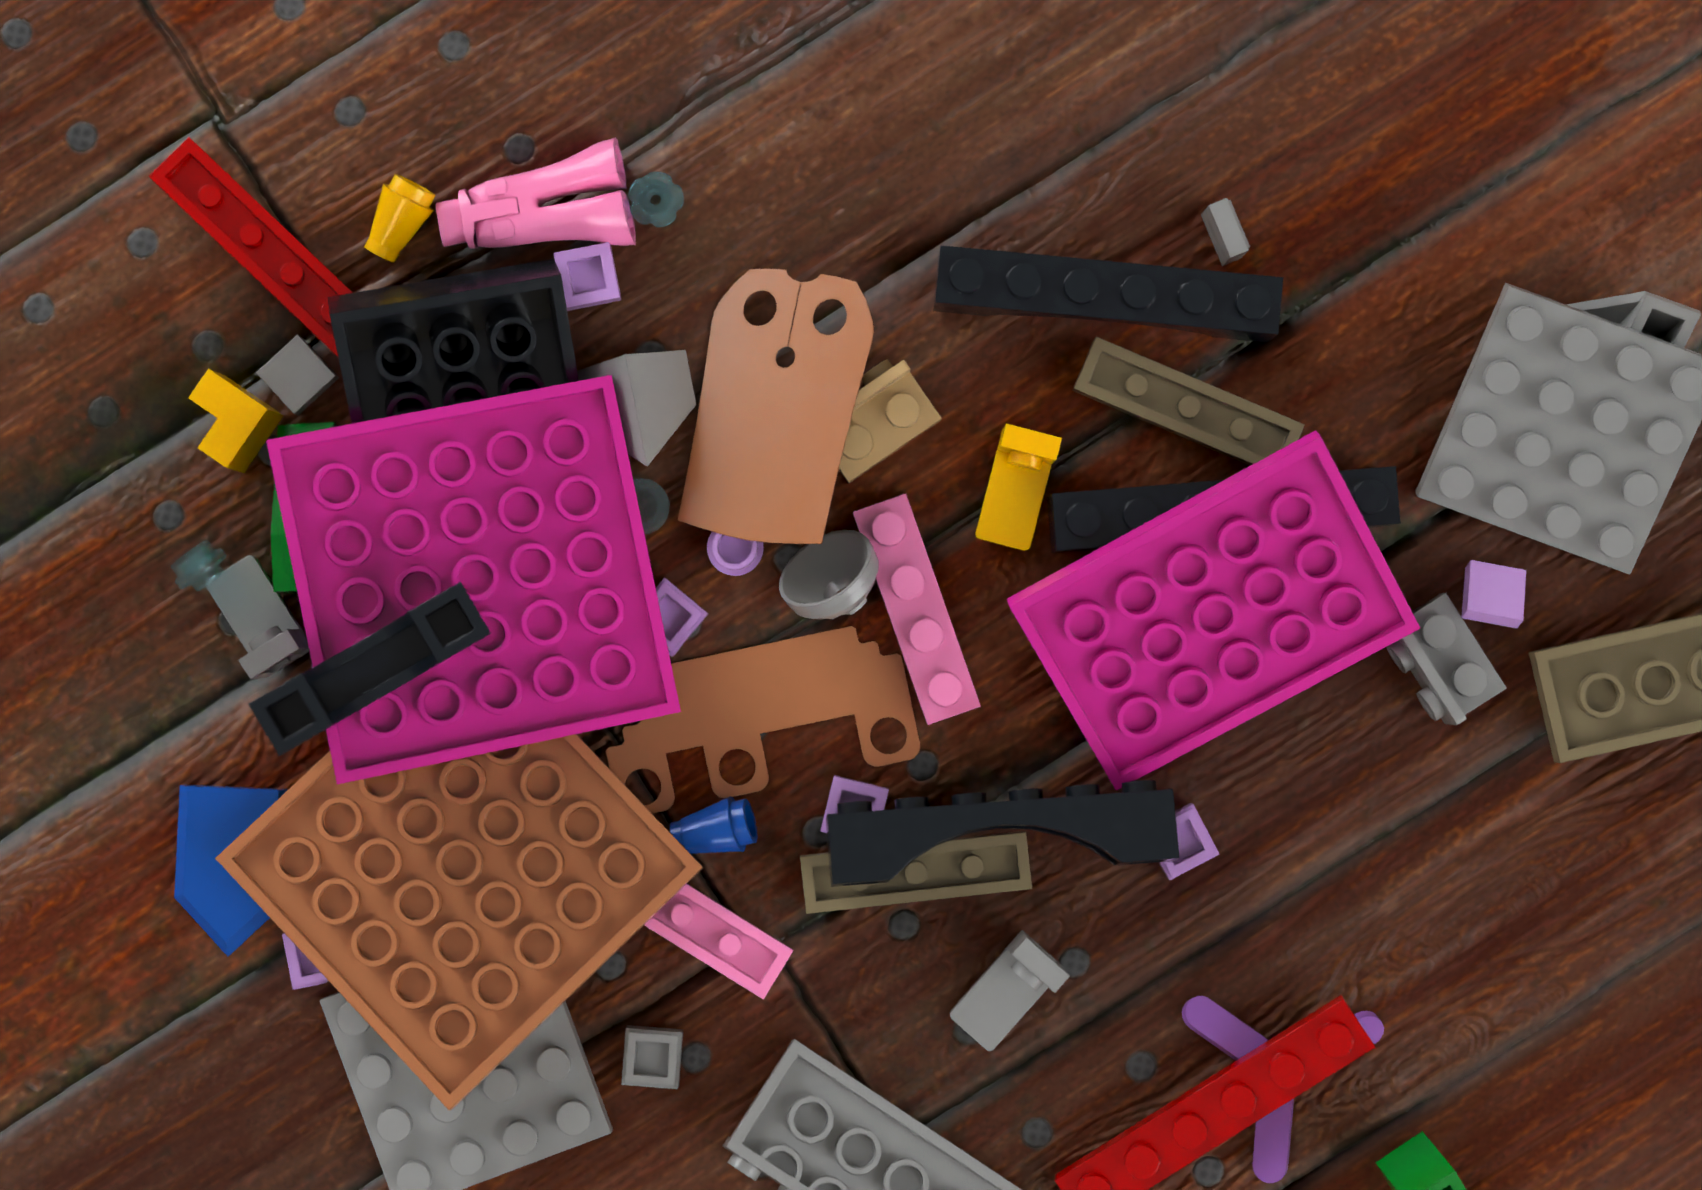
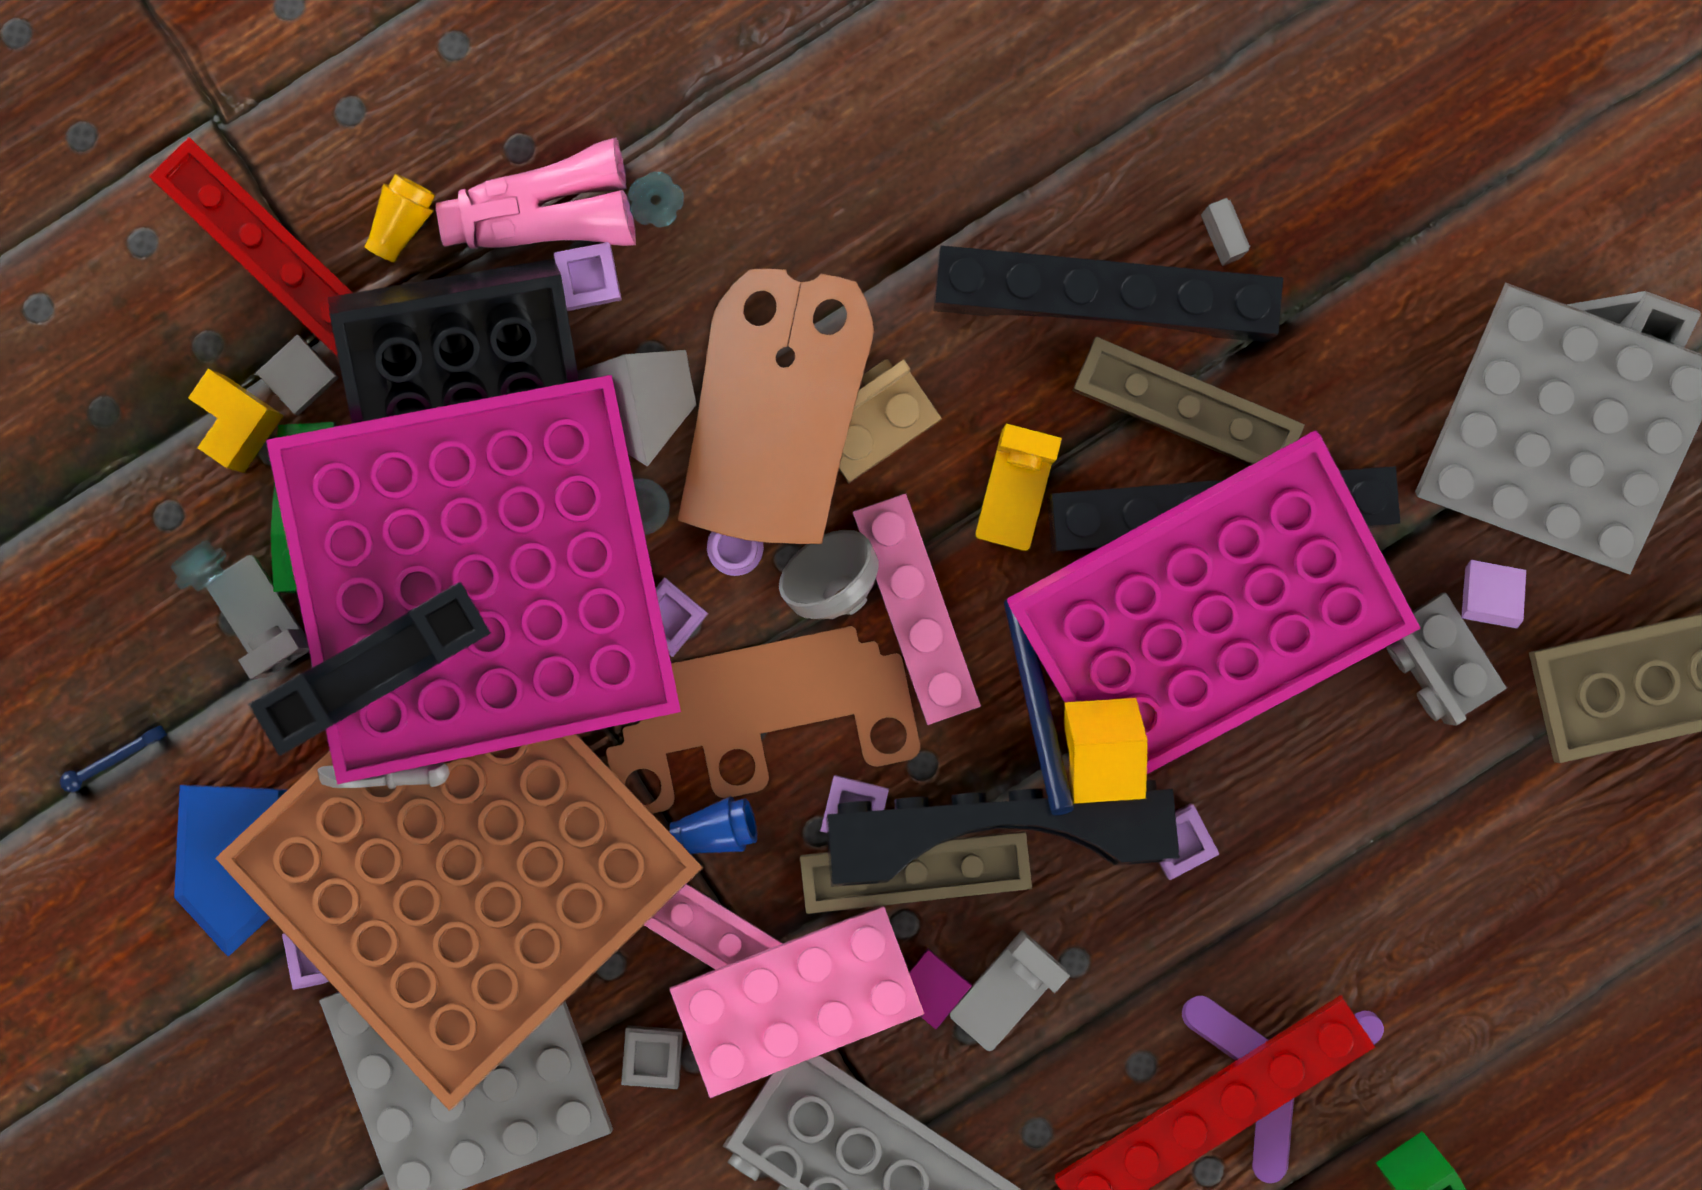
(72, 781): none -> dark blue hinge
(431, 774): none -> light grey piece
(796, 1001): none -> bright pink plate
(937, 987): none -> magenta tile
(1041, 719): none -> dark blue bar
(1106, 750): none -> yellow piece

